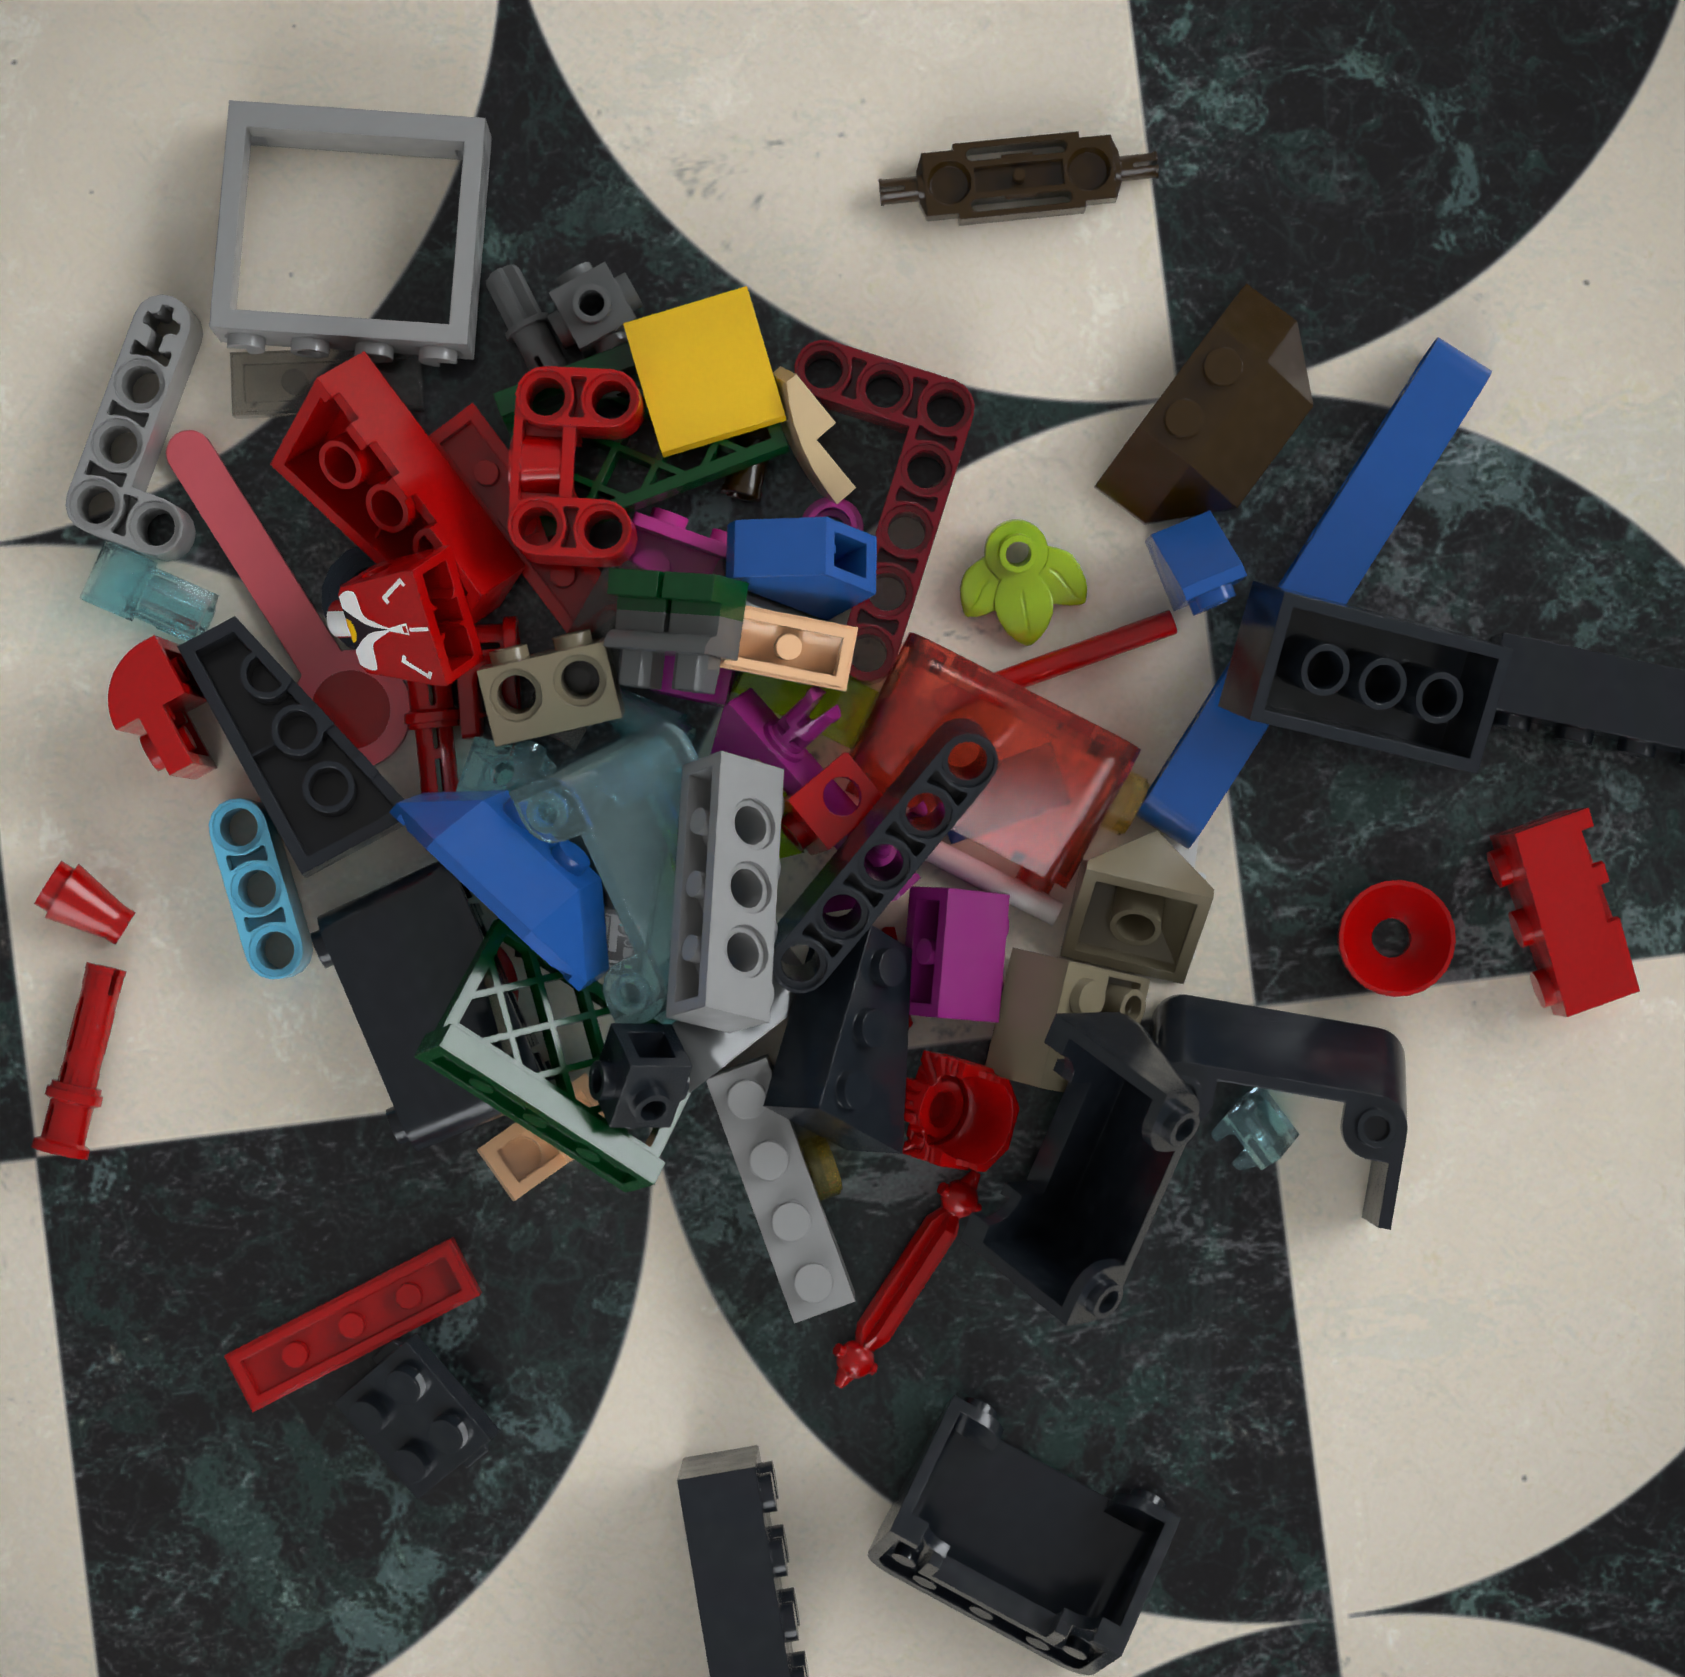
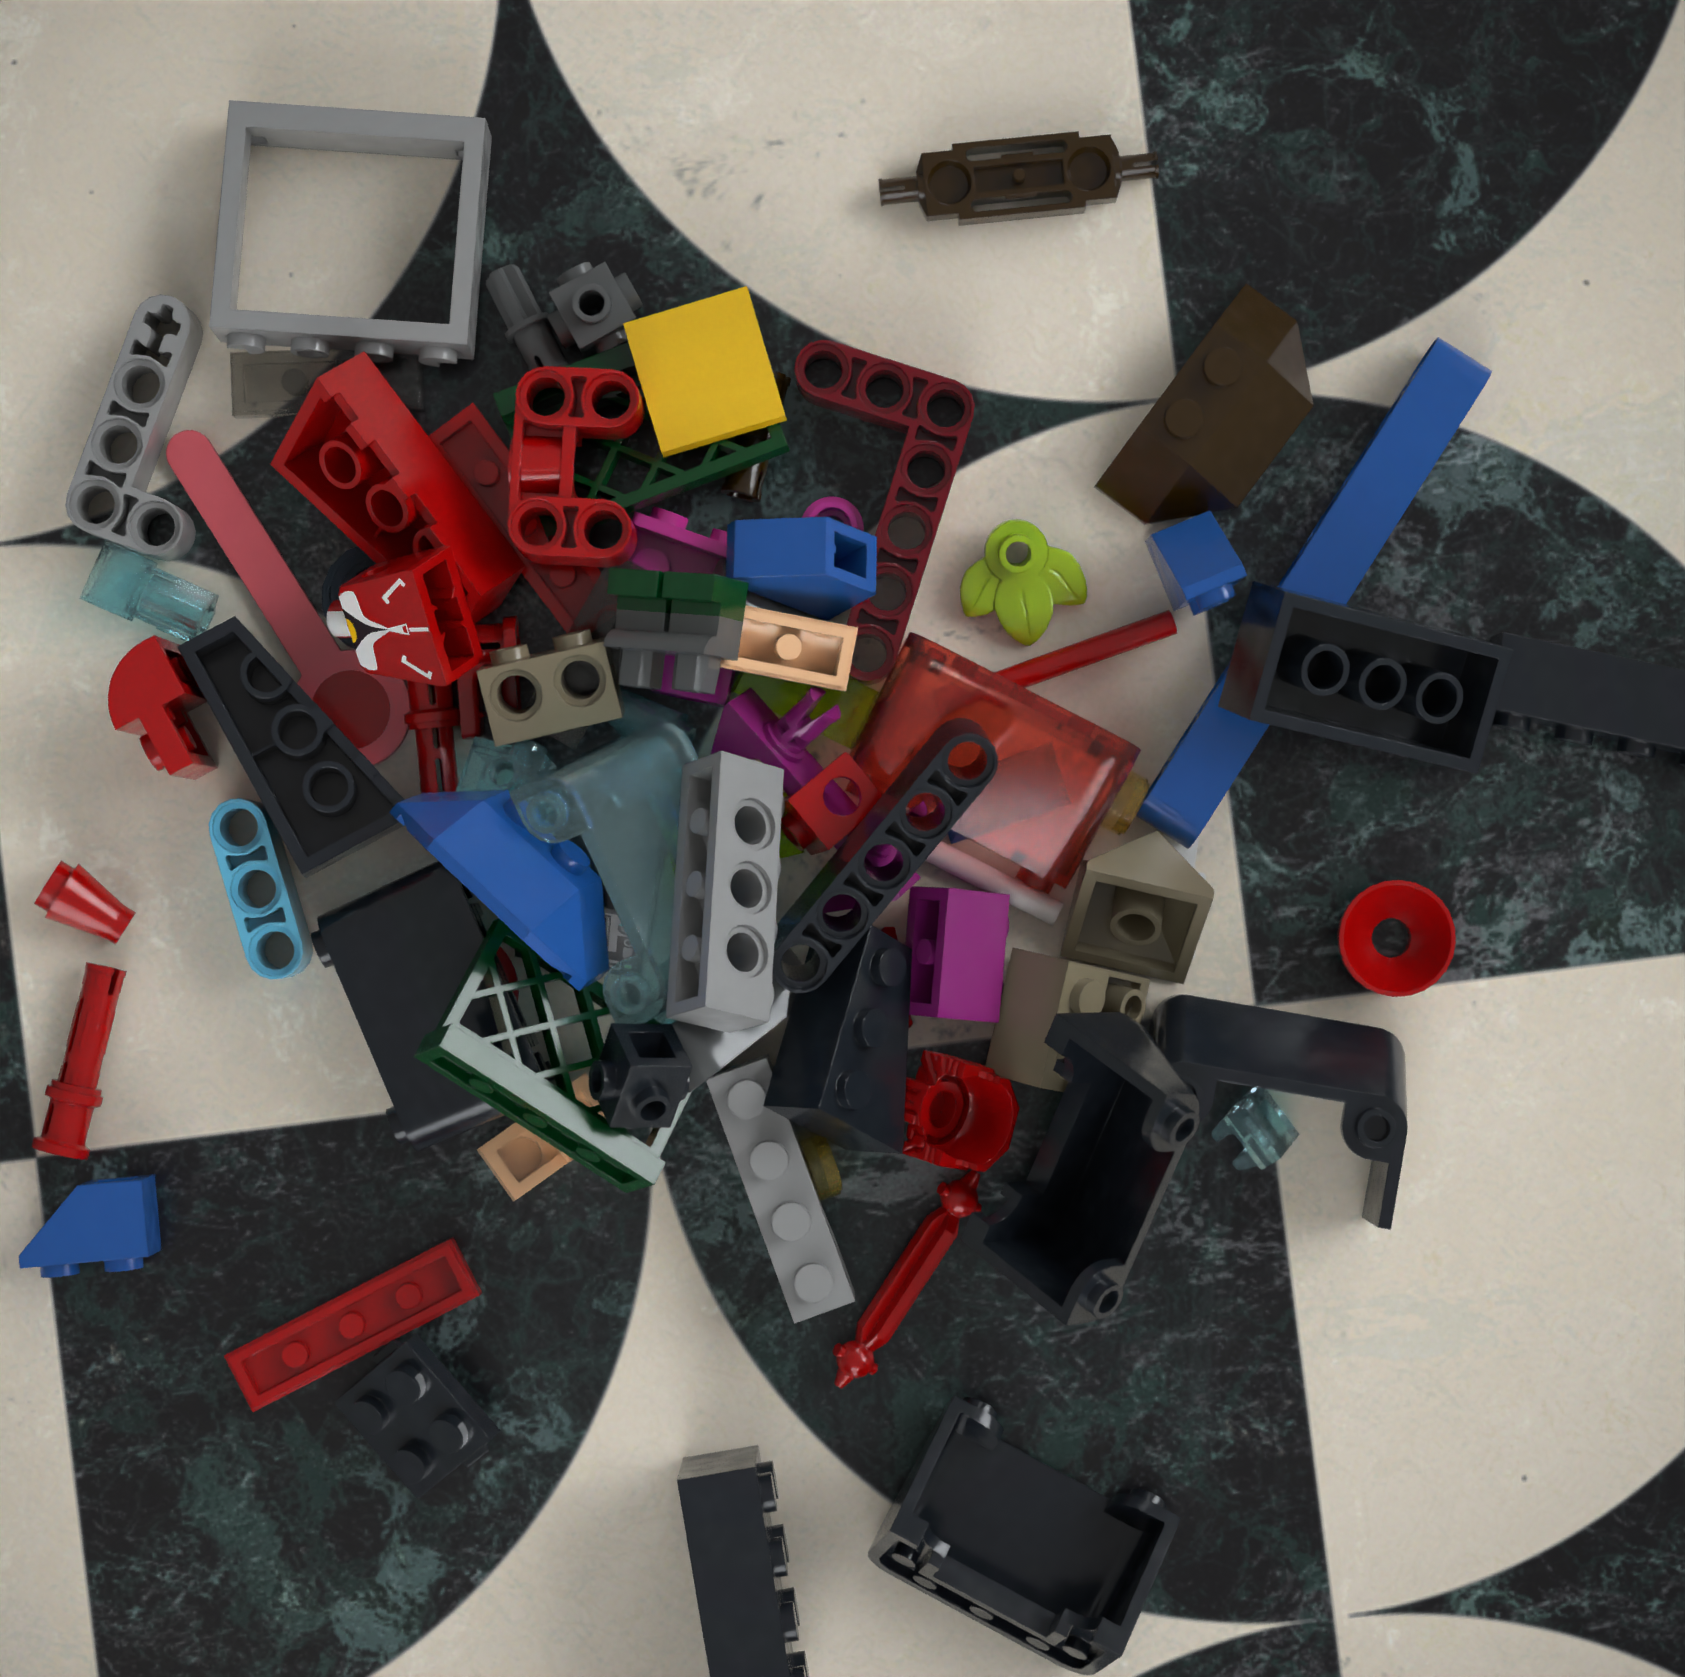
(99, 1222): none -> blue slope
(804, 425): tan slope -> none
(1563, 913): red wedge -> none

